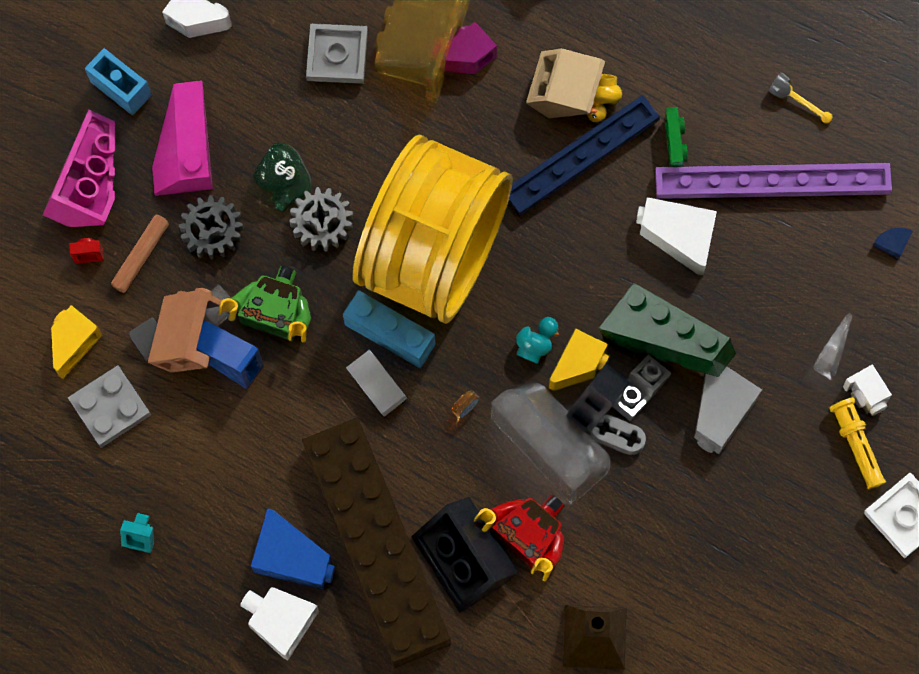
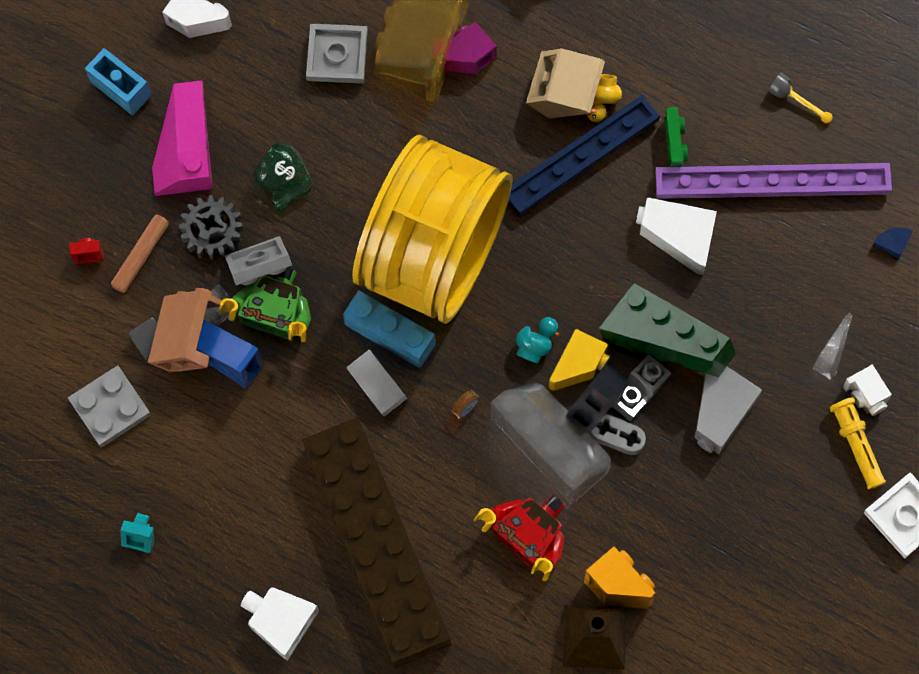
(71, 339): yellow slope -> none
(86, 180): dark pink wedge -> none
(258, 260): none -> light grey plate
(290, 555): blue slope -> none
(309, 220): light grey gear -> none
(462, 555): black slope -> none
(618, 583): none -> light orange slope

